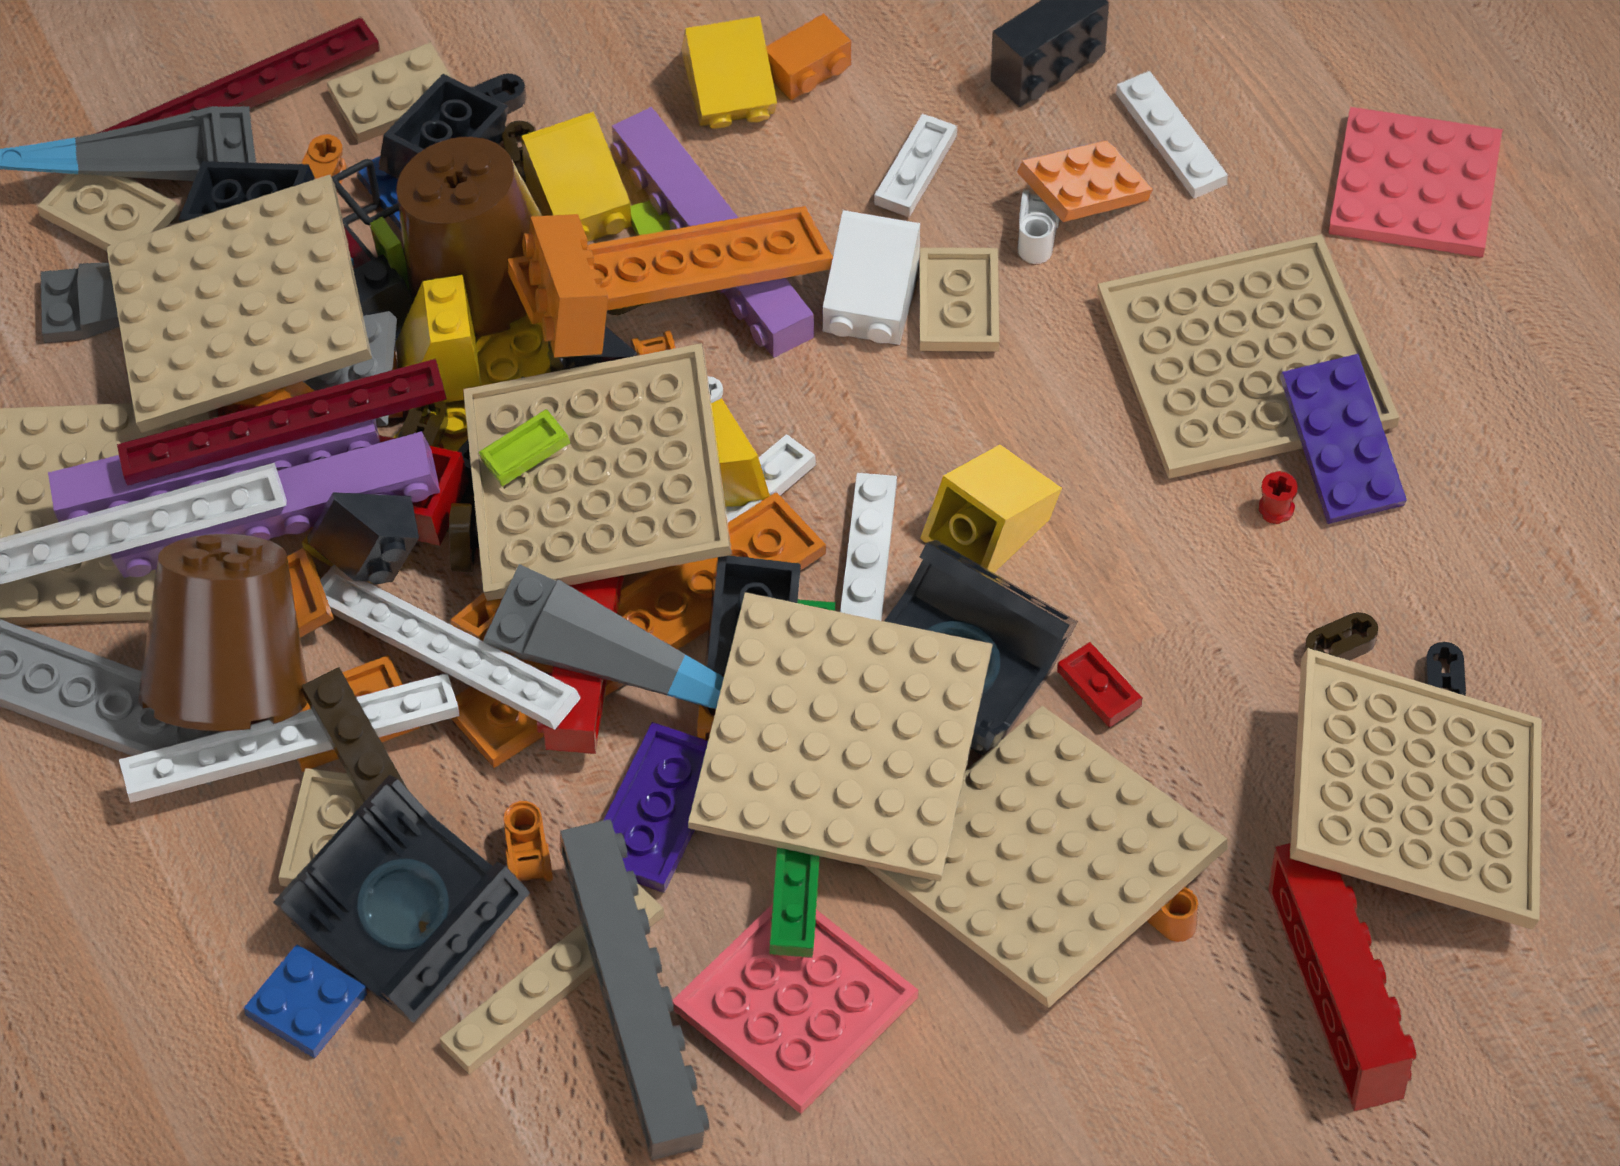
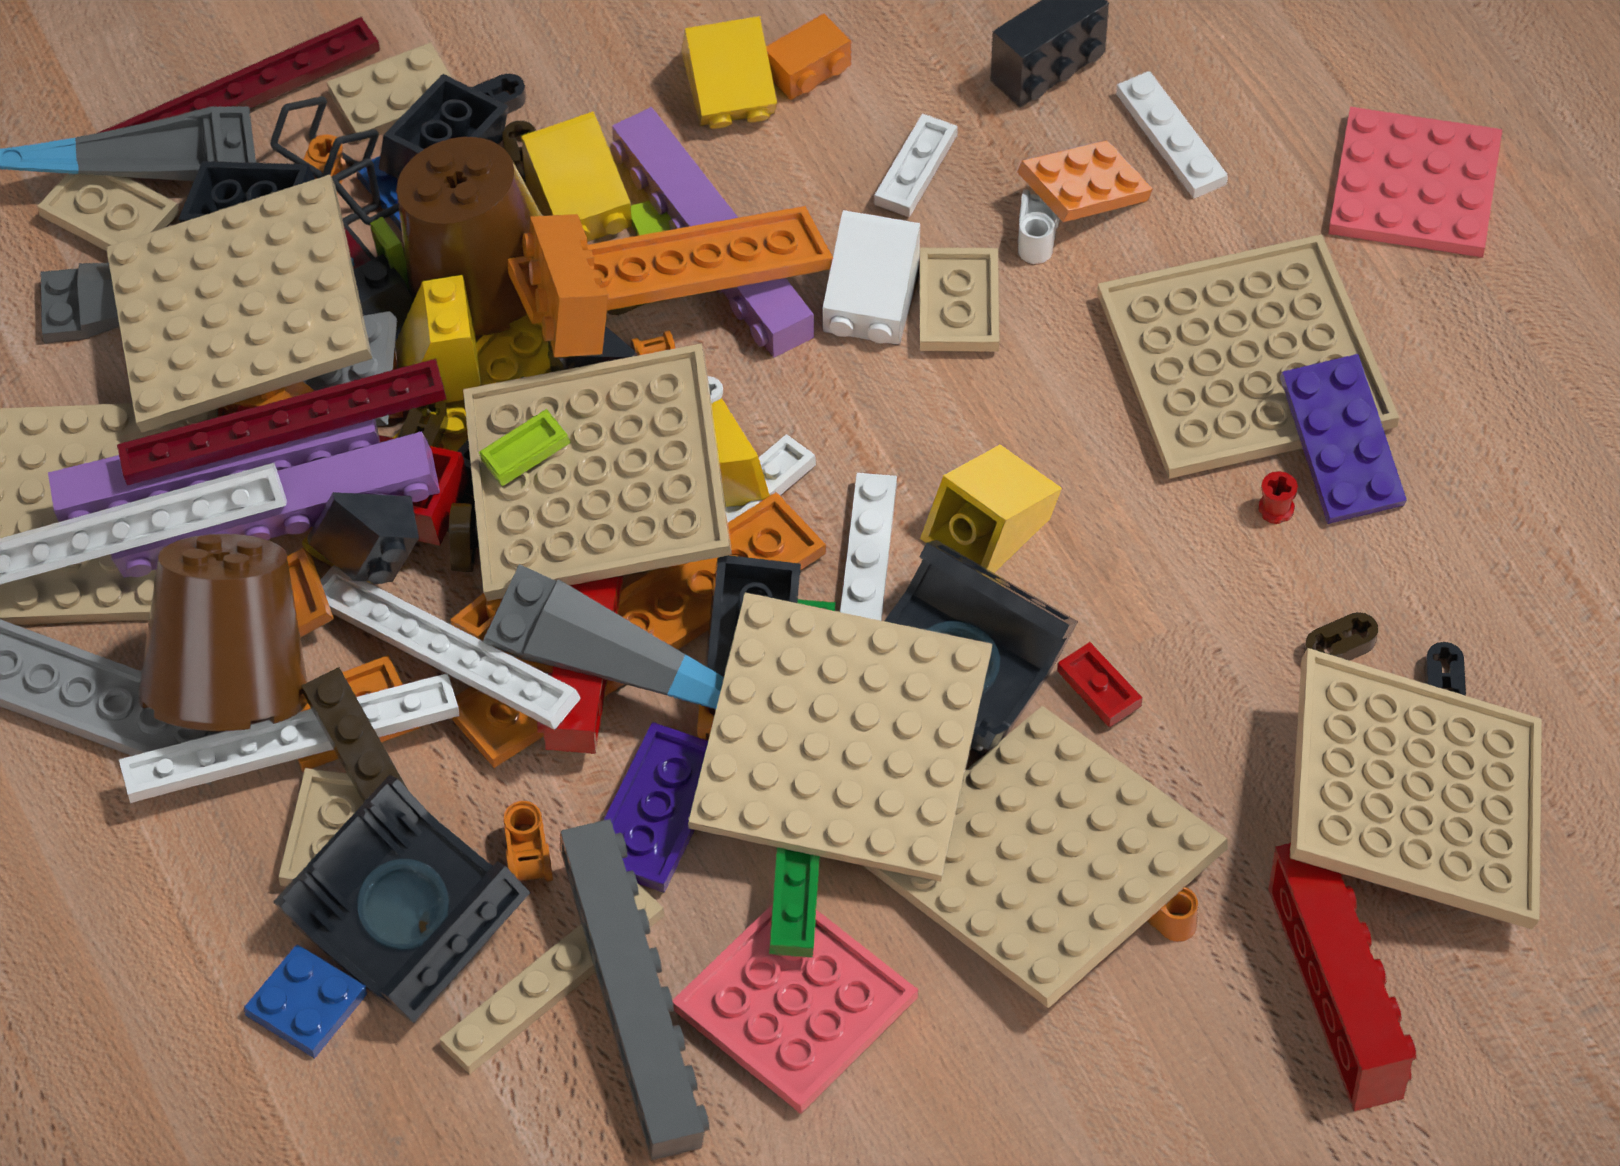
(321, 102): none -> black piece

